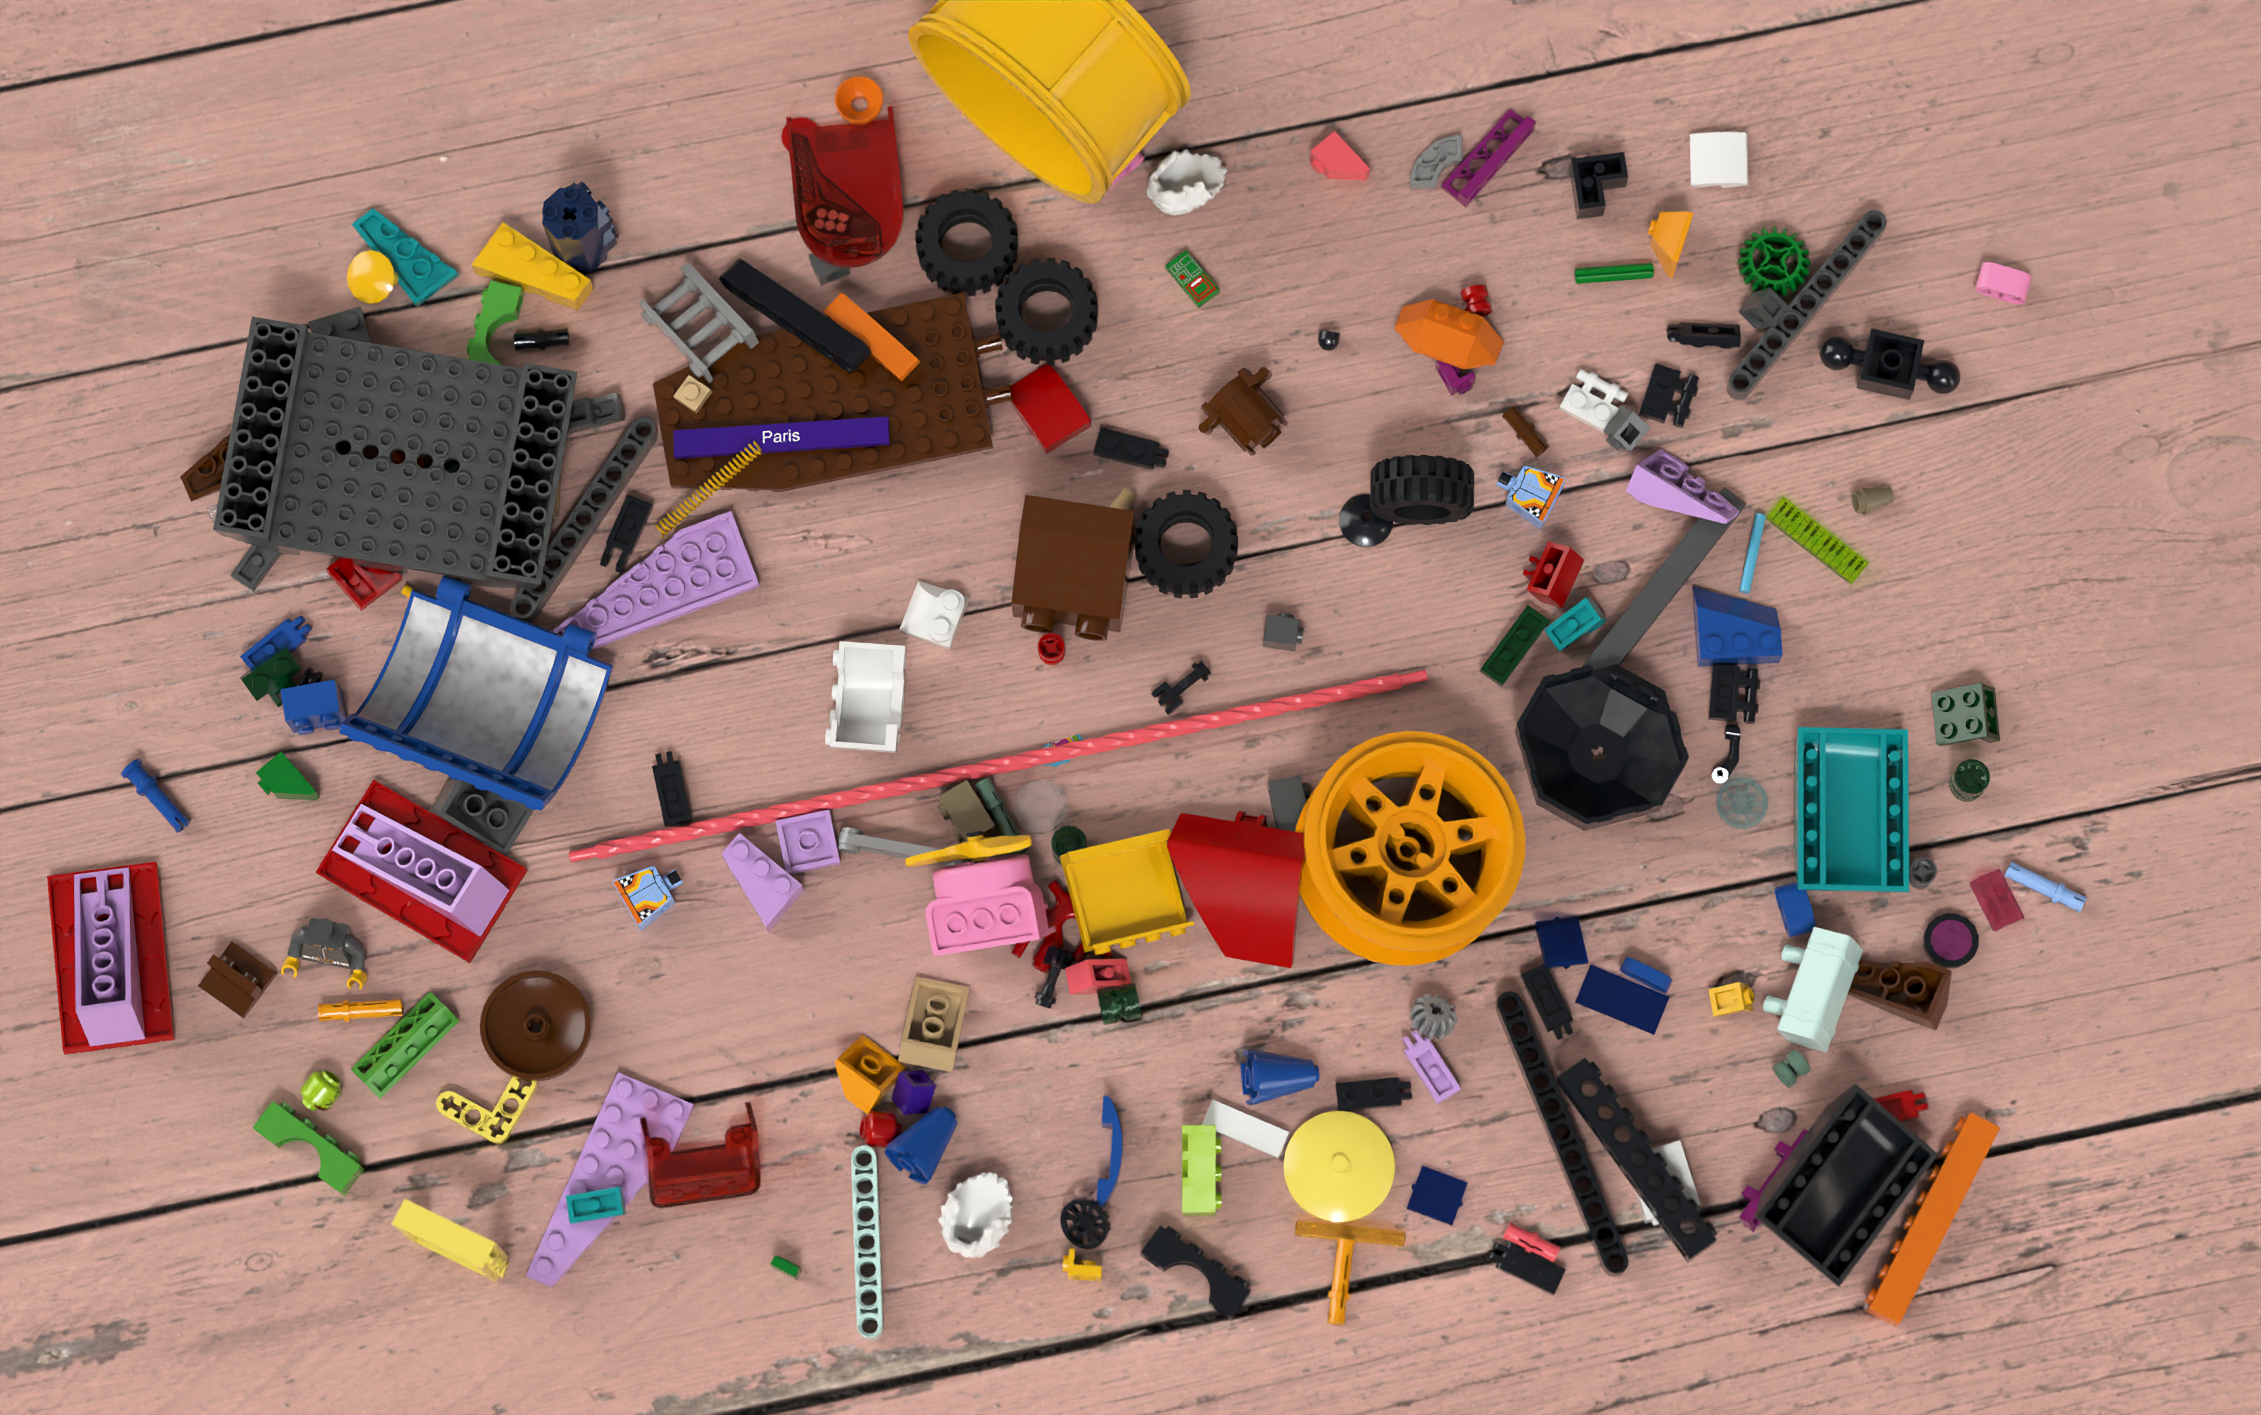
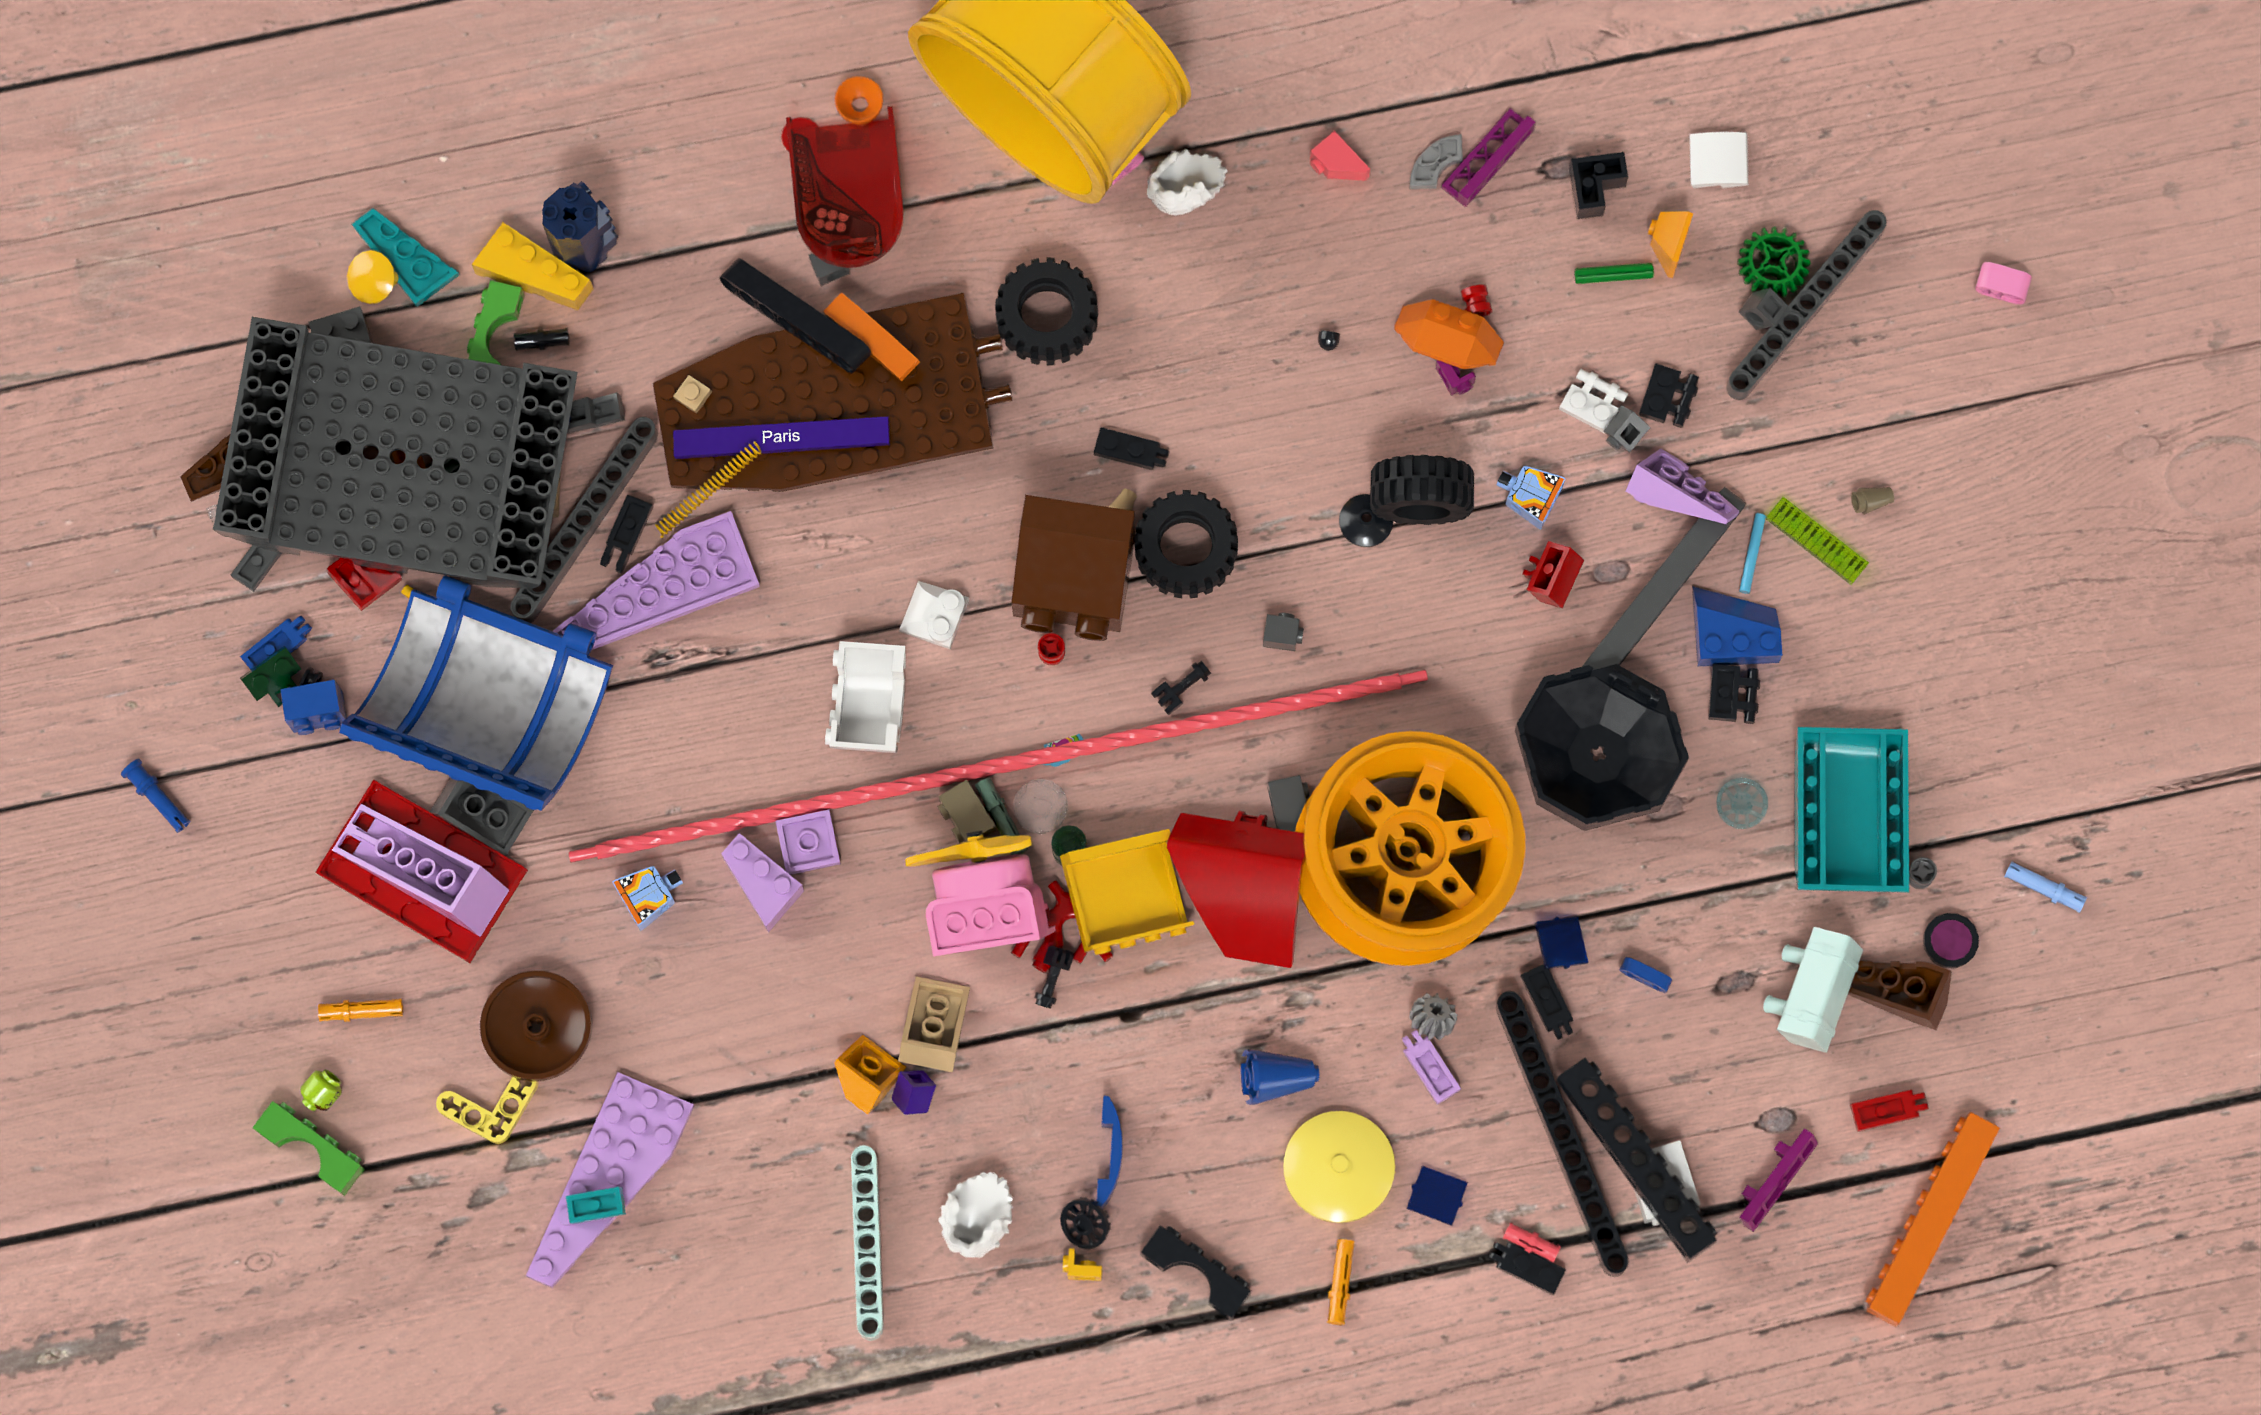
(110, 958): piece -> none
(236, 979): reddish brown bracket -> none
(284, 780): green slope -> none
(330, 945): dark grey torso -> none
(407, 1047): bright green fence -> none
(451, 1240): light yellow window -> none
(671, 791): black hinge -> none
(702, 1172): clear red windscreen -> none
(708, 298): light grey fence -> none
(785, 1267): green tile -> none
(853, 841): light grey piece -> none
(879, 1128): red head -> none
(923, 1144): blue cone -> none
(966, 209): black tyre -> none
(1048, 408): red slope -> none
(1097, 974): coral slope -> none
(1119, 1003): clear green wheel -> none
(1192, 279): green tile -> none
(1200, 1170): lime wedge -> none
(1245, 411): reddish brown container -> none
(1246, 1129): white tile -> none
(1353, 1233): clear yellow axle -> none
(1371, 1094): black hinge -> none
(1514, 646): dark green plate -> none
(1525, 431): reddish brown pin -> none
(1575, 623): teal plate -> none
(1622, 999): clear blue piece -> none
(1705, 334): black hinge -> none
(1723, 771): black piece -> none
(1731, 999): yellow bracket -> none
(1791, 1068): sand green wheel -> none
(1794, 909): blue beam -> none
(1843, 1183): black slope -> none
(1890, 364): black brick -> none
(1965, 714): bracket -> none
(1969, 780): clear green wheel -> none
(1996, 900): clear pink slope -> none

